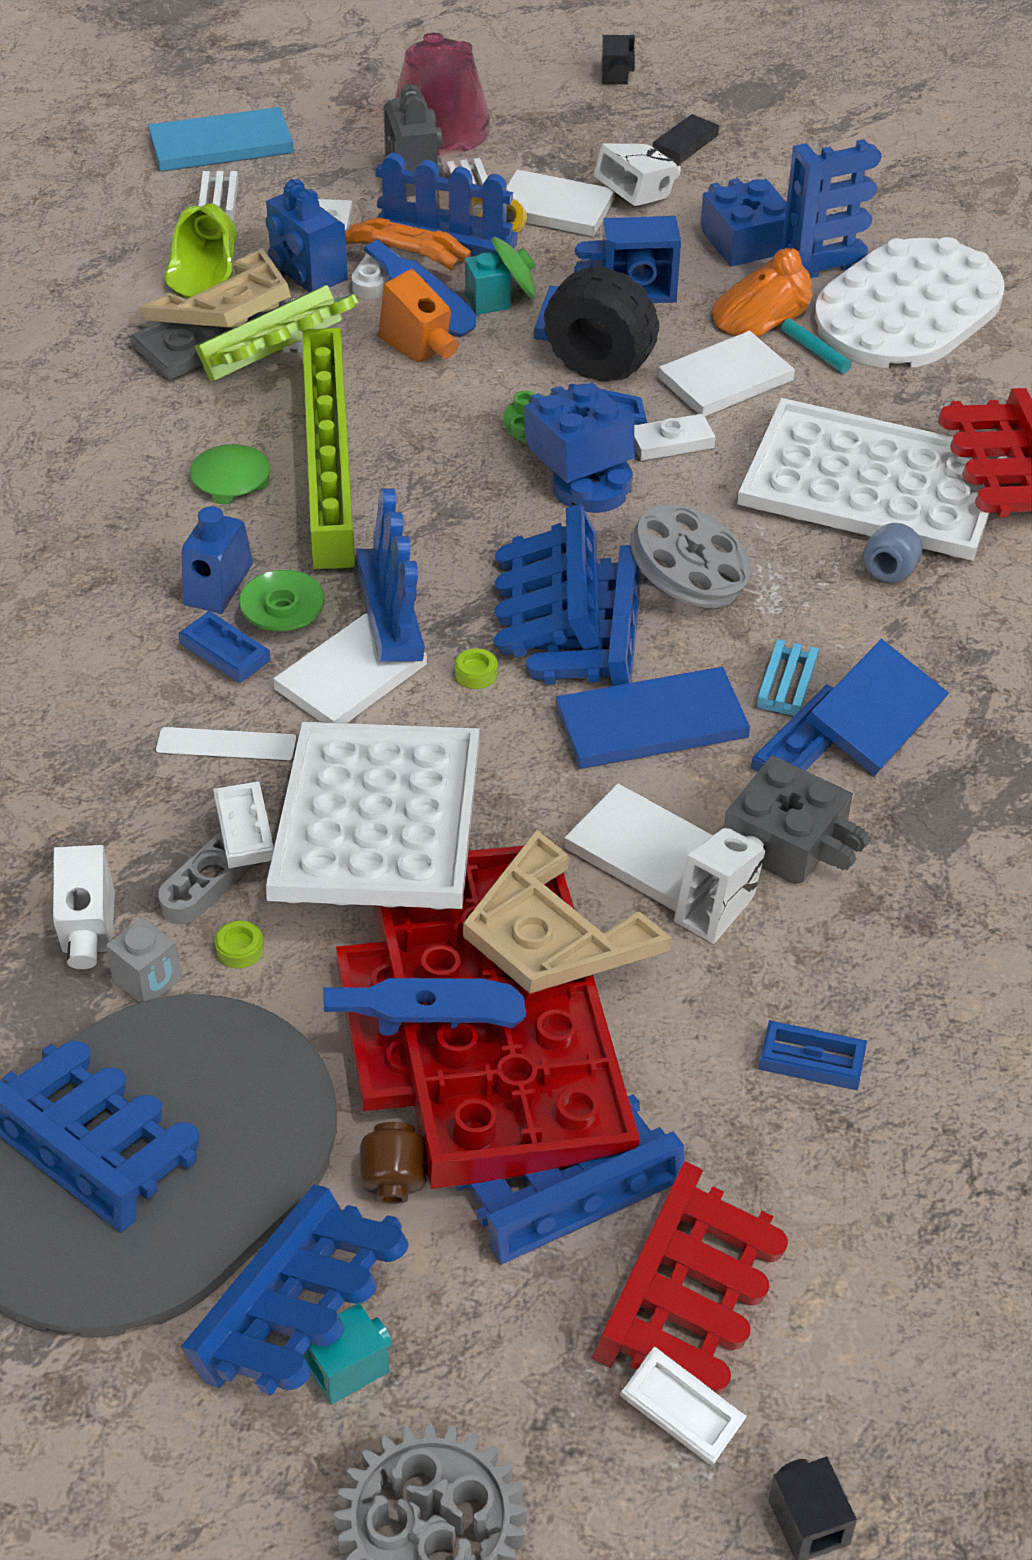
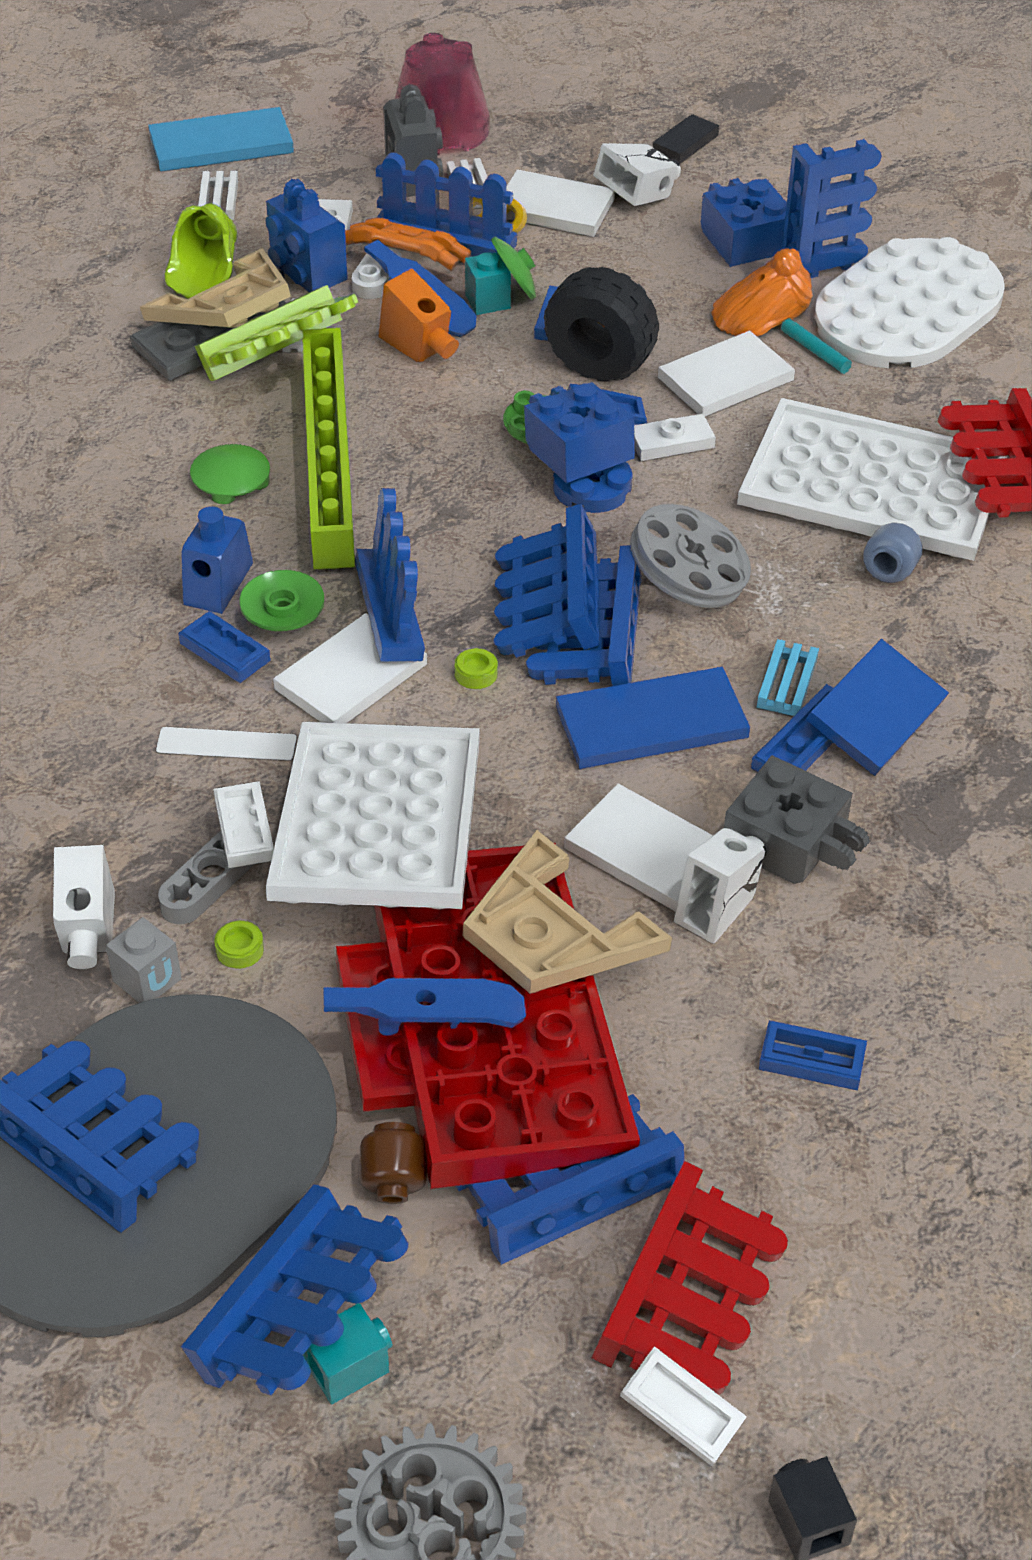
(617, 58): black brick -> none
(641, 249): blue hinge -> none

